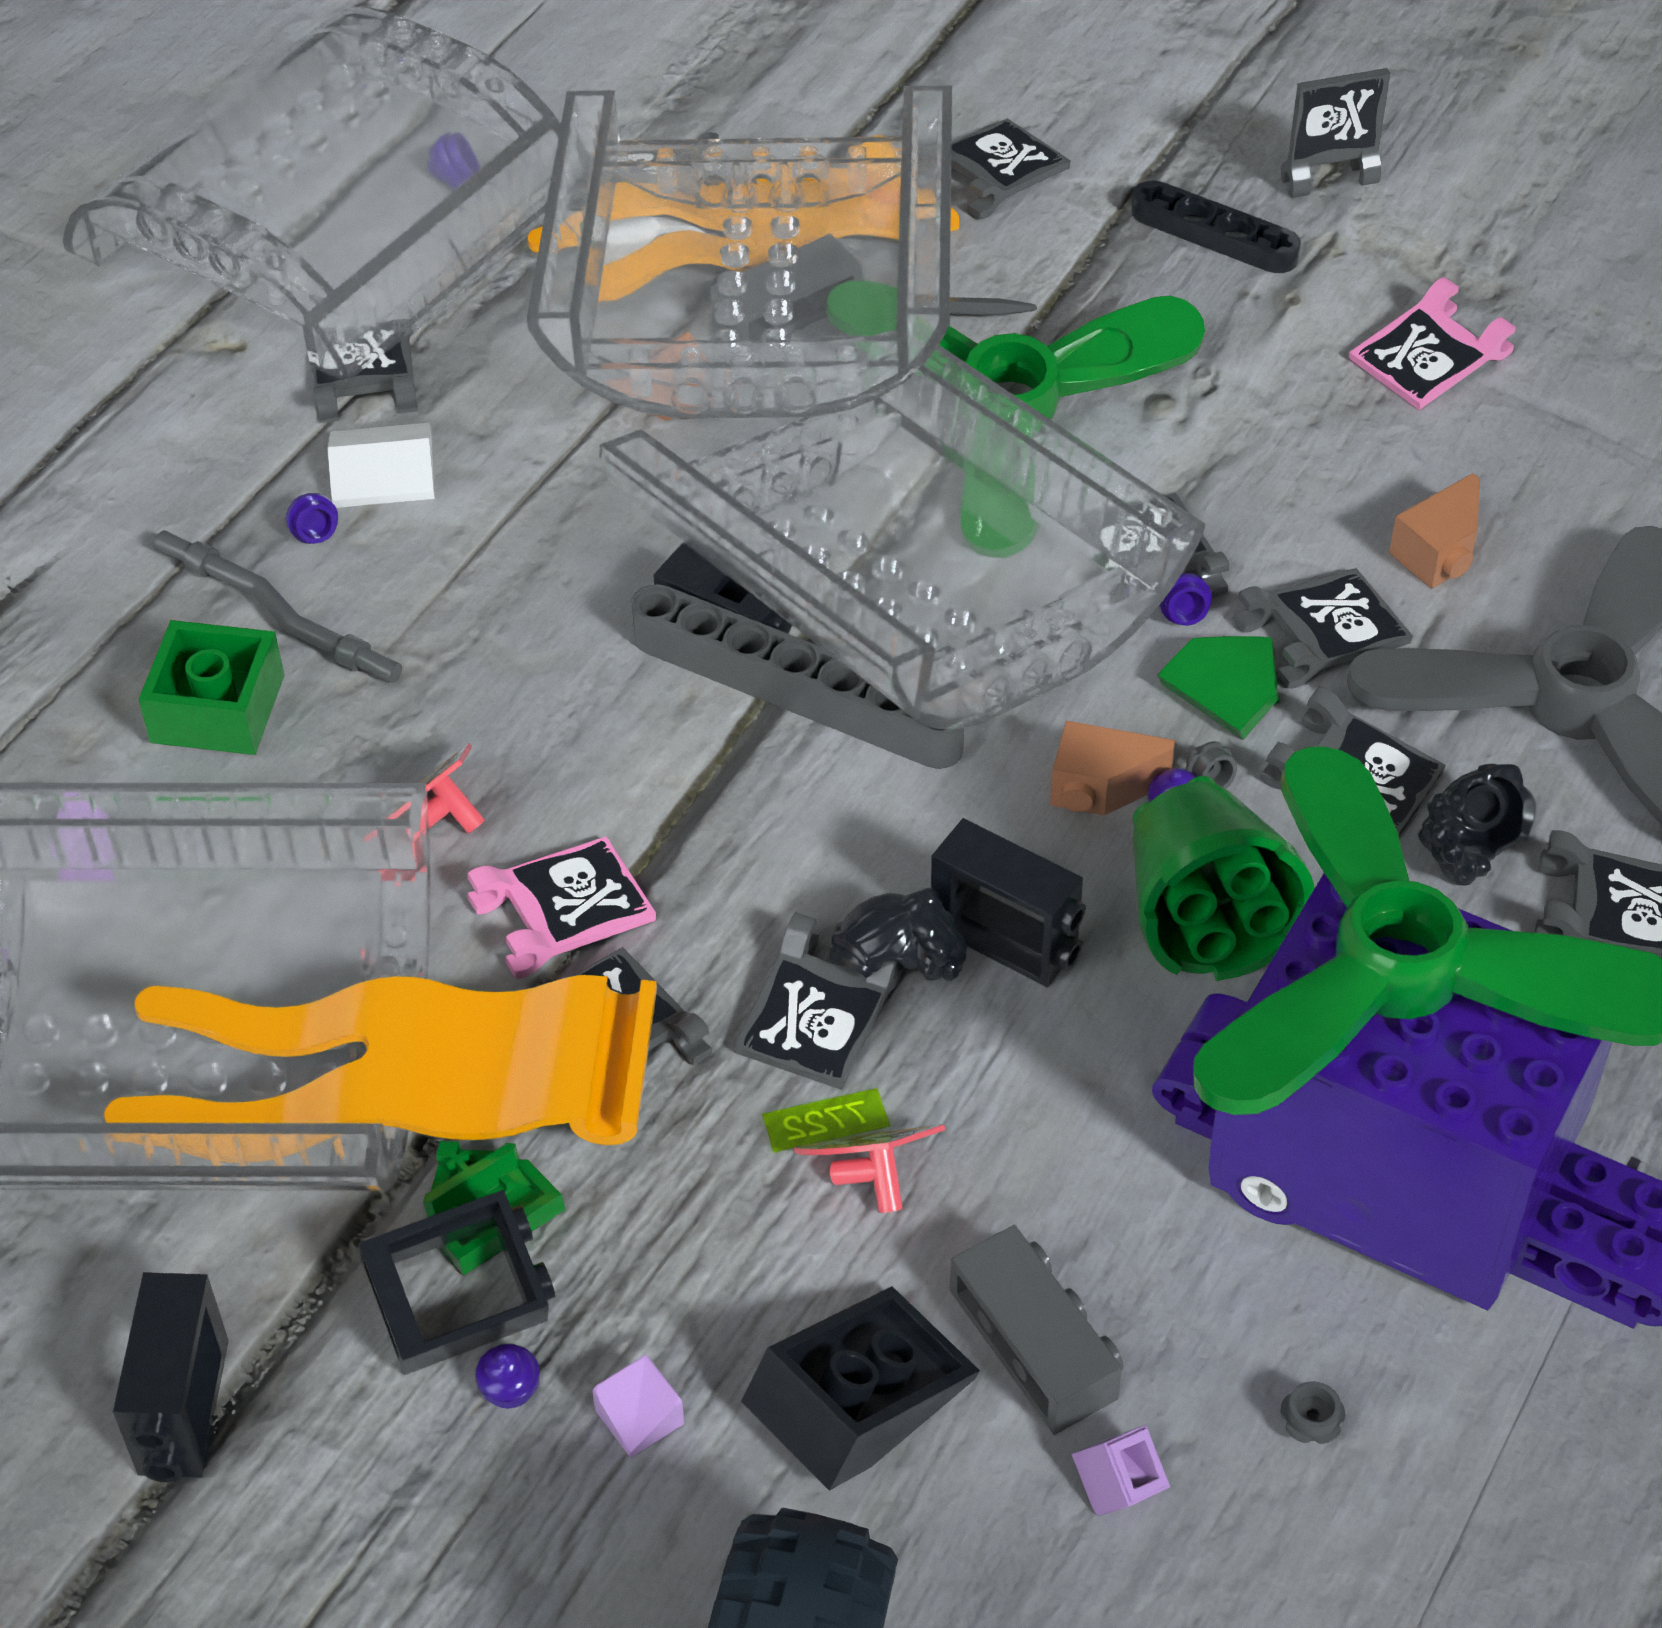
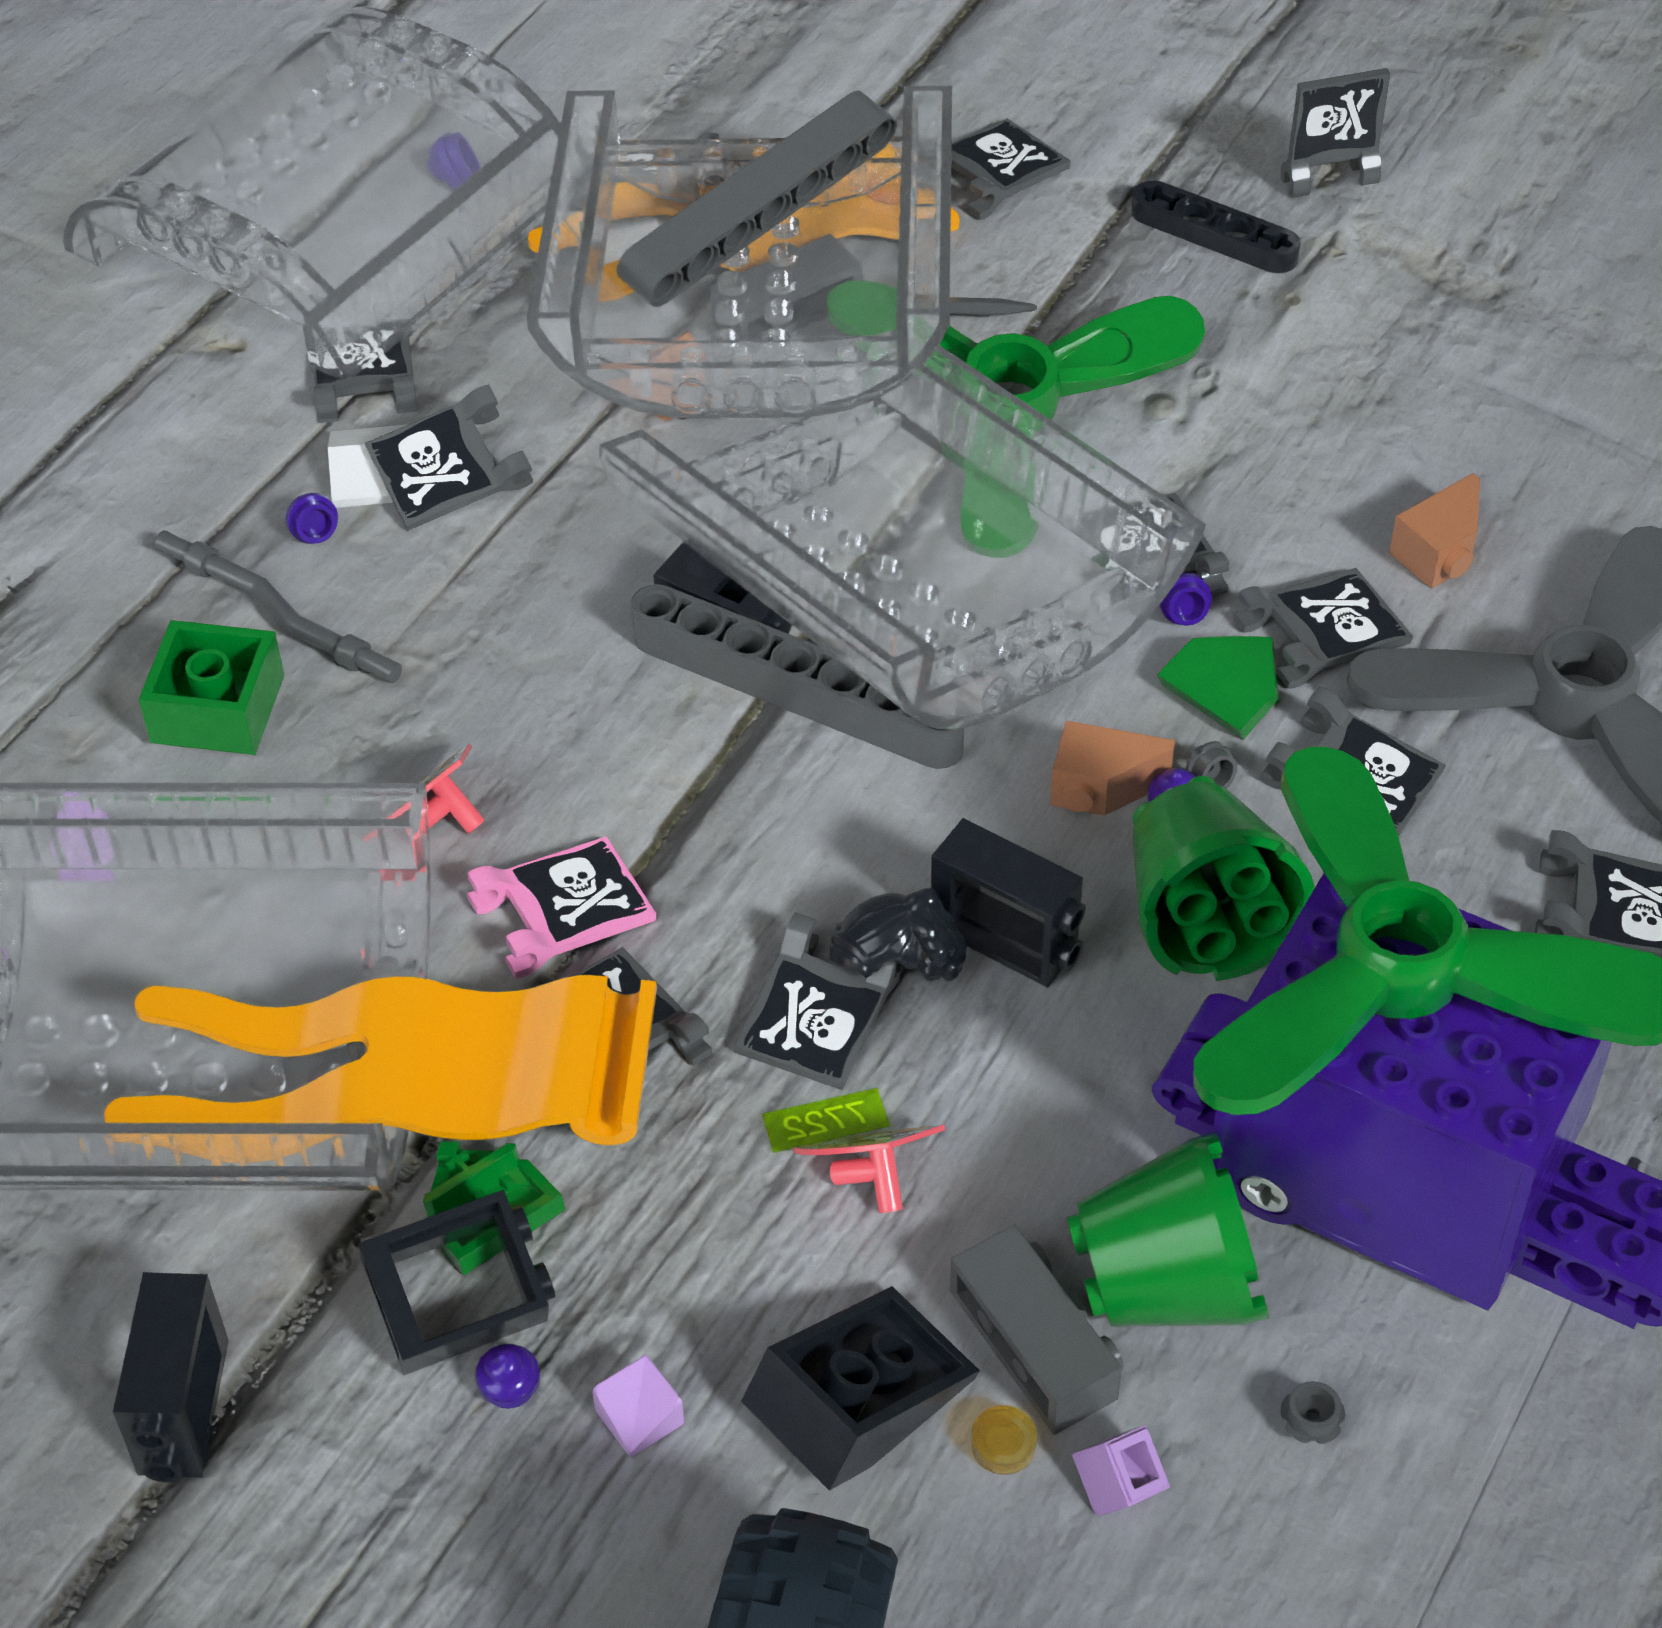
(444, 461): none -> flag
(756, 199): none -> dark grey beam
(1004, 1439): none -> clear yellow tile
(1169, 1244): none -> green cone
(1429, 351): flag -> none
(1478, 820): black hair -> none

